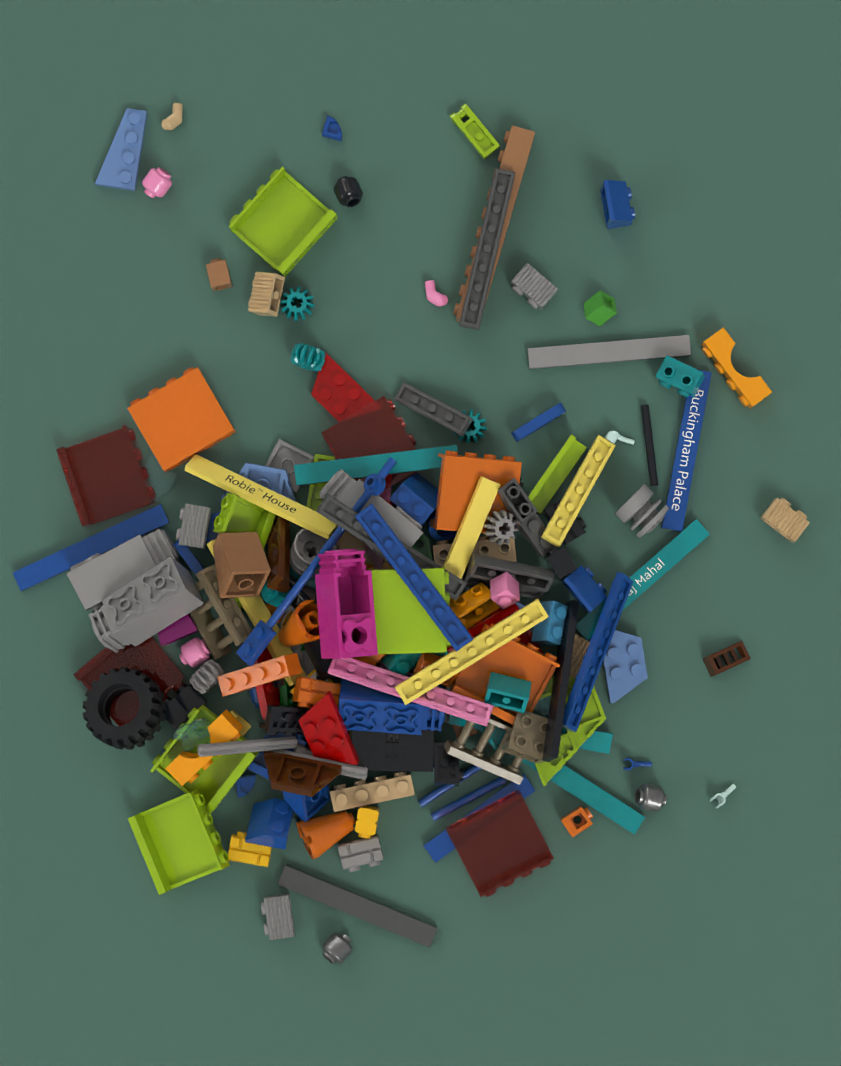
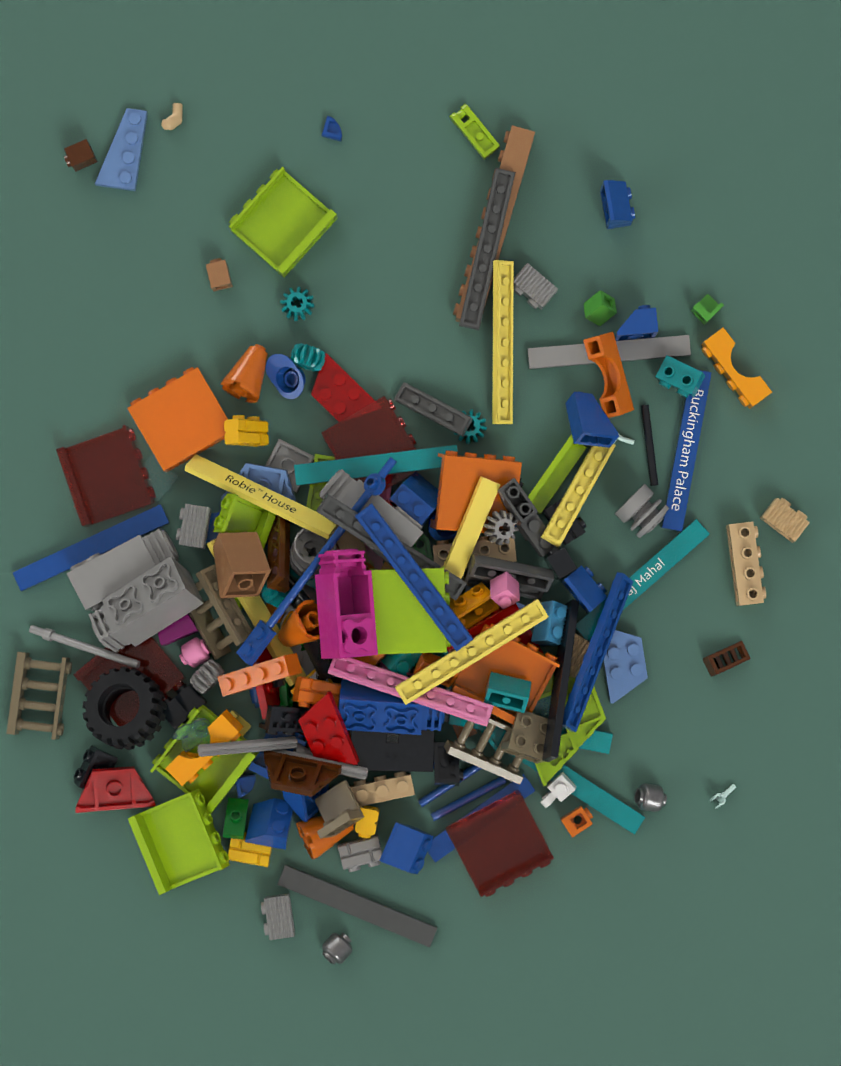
(19, 703): none -> dark tan fence
(51, 635): none -> light grey bar
(80, 155): none -> reddish brown brick
(93, 759): none -> black bracket
(114, 790): none -> red wing
(157, 182): bright pink head -> none
(189, 557): blue beam -> none
(235, 818): none -> green plate
(246, 431): none -> yellow brick
(247, 375): none -> orange cone
(266, 294): tan brick -> none
(285, 376): none -> blue piece
(338, 810): none -> dark tan bracket
(348, 191): black head -> none
(407, 848): none -> blue slope
(433, 296): bright pink arm -> none
(503, 342): none -> light yellow tile
(538, 422): blue beam -> none
(559, 788): none -> white plate
(589, 421): none -> blue slope
(616, 395): none -> orange arch
(637, 763): blue hand -> none
(639, 325): none -> blue slope
(706, 309): none -> bright green panel
(745, 563): none -> tan brick

